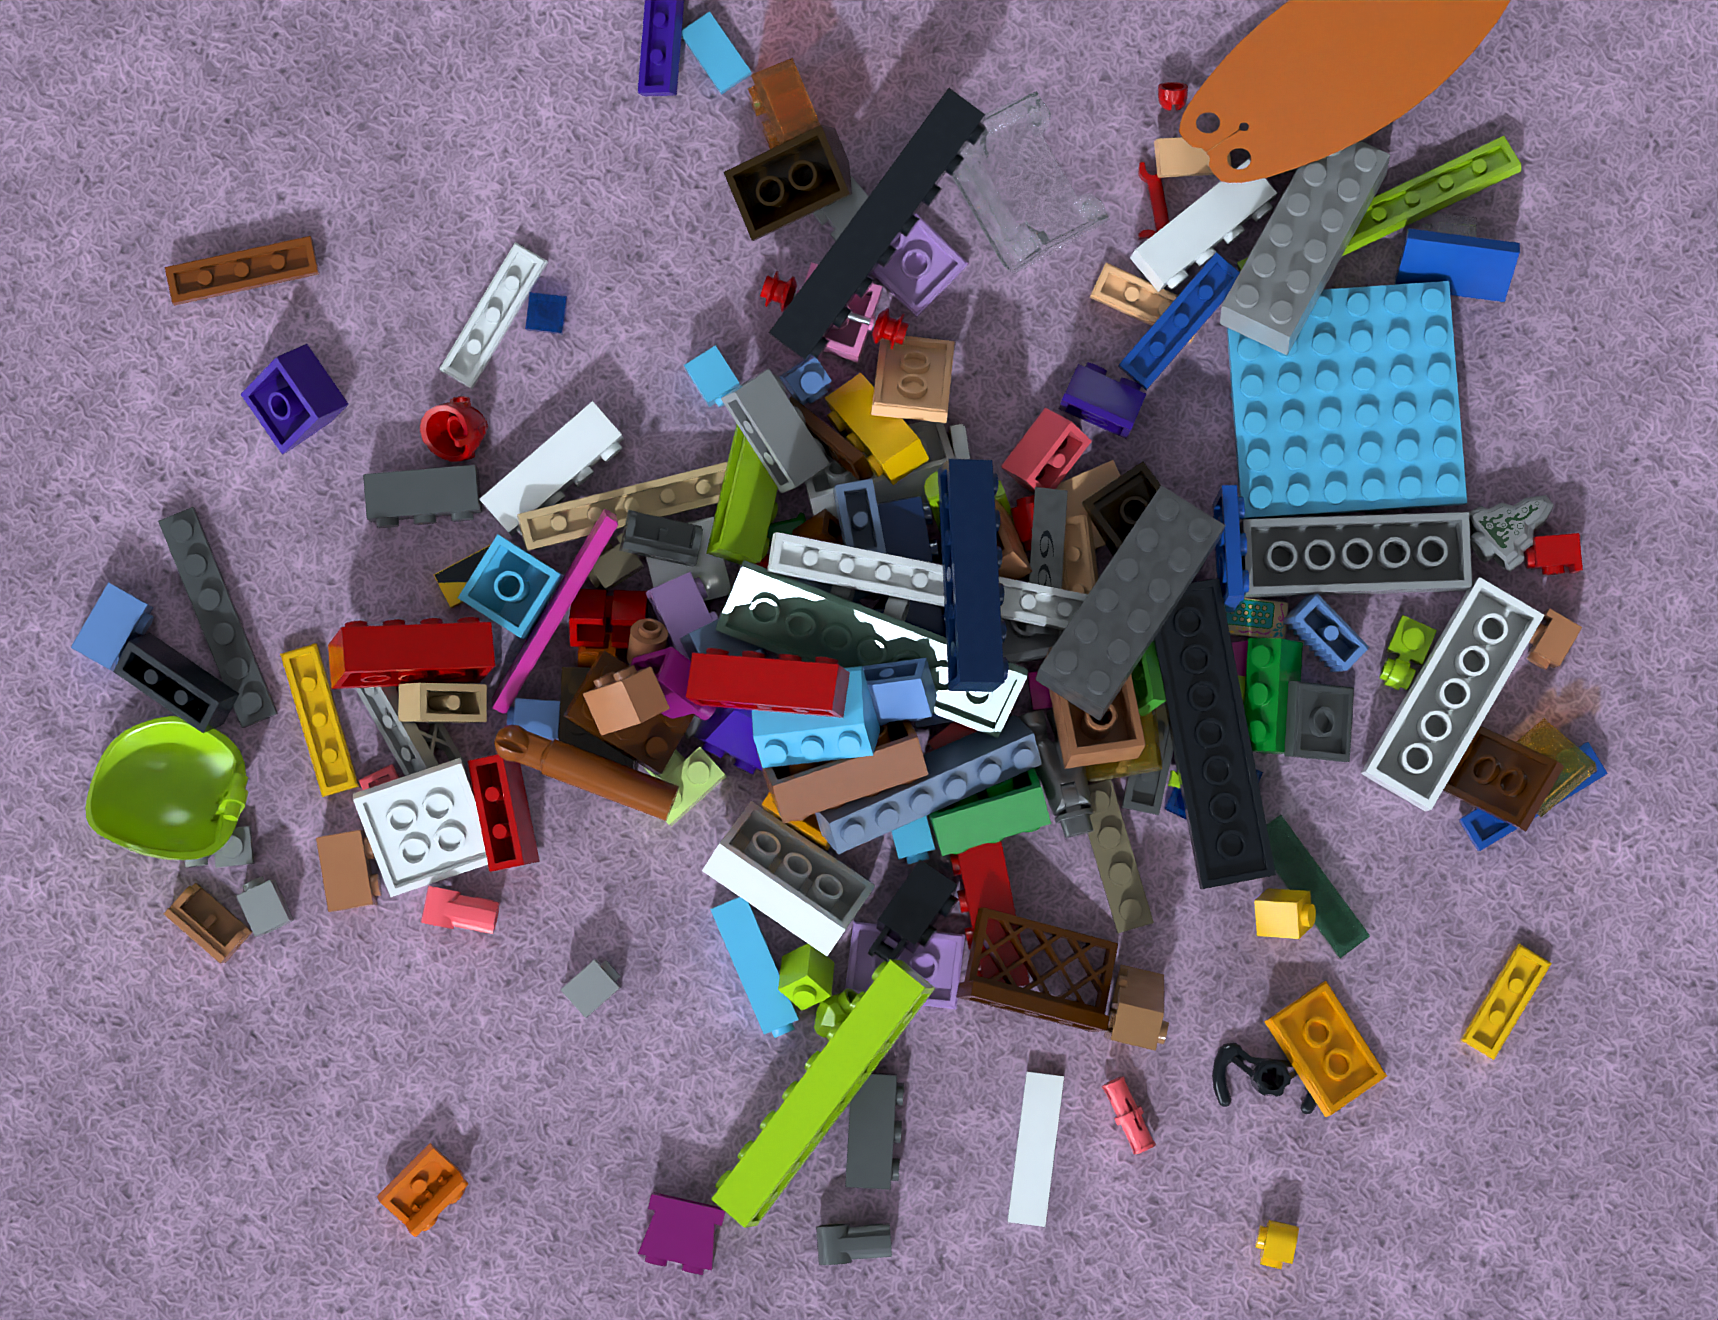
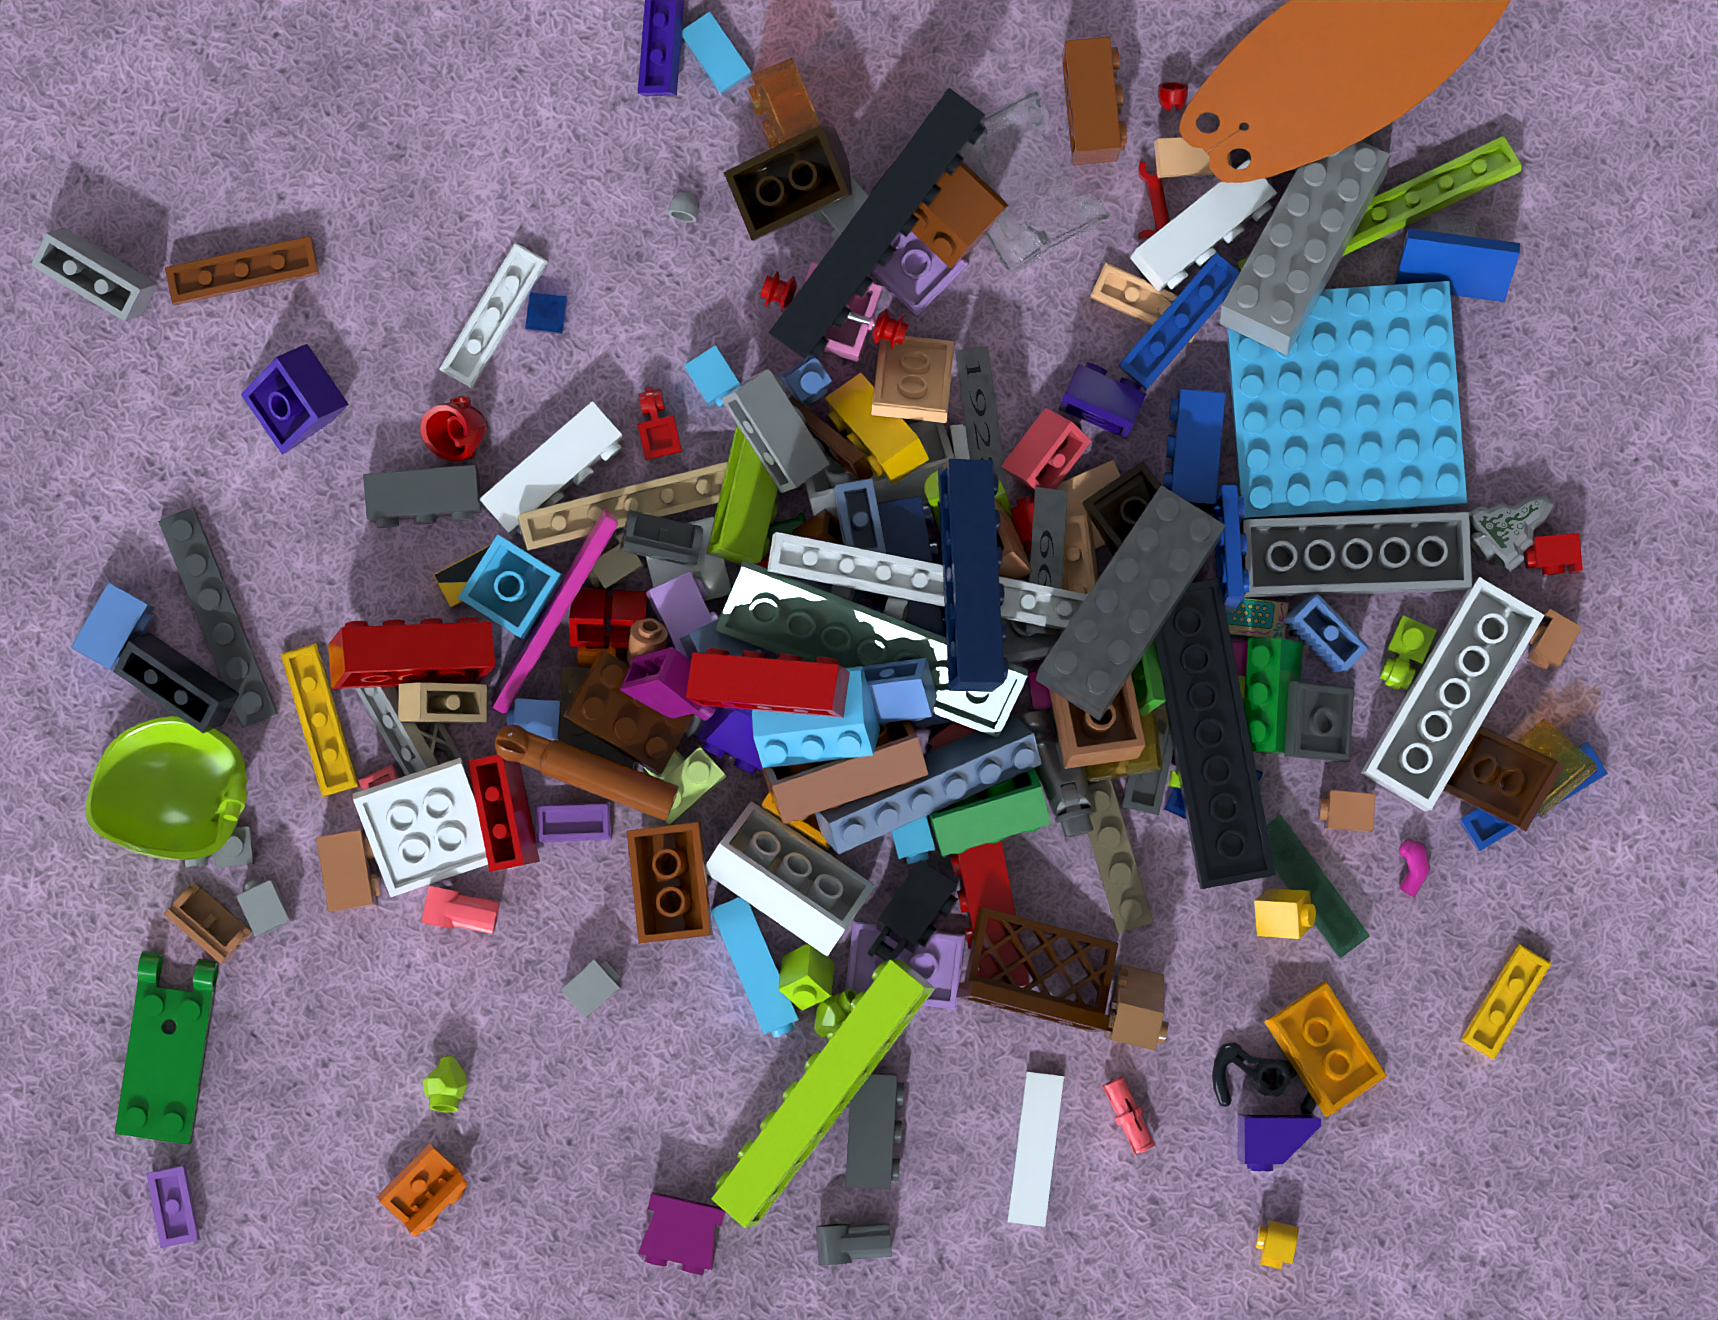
(94, 274): none -> light grey brick
(164, 1068): none -> green hinge
(173, 1206): none -> medium lavender plate
(445, 1085): none -> lime rock
(573, 822): none -> medium lavender tile
(625, 699): nougat brick -> none
(659, 435): none -> red plate
(669, 882): none -> dark orange slope
(684, 207): none -> light grey hinge
(958, 215): none -> dark orange slope
(980, 408): none -> flat silver sticker
(1093, 100): none -> dark orange brick
(1195, 446): none -> blue brick
(1272, 1138): none -> dark purple slope
(1347, 811): none -> nougat brick
(1418, 865): none -> dark pink arm

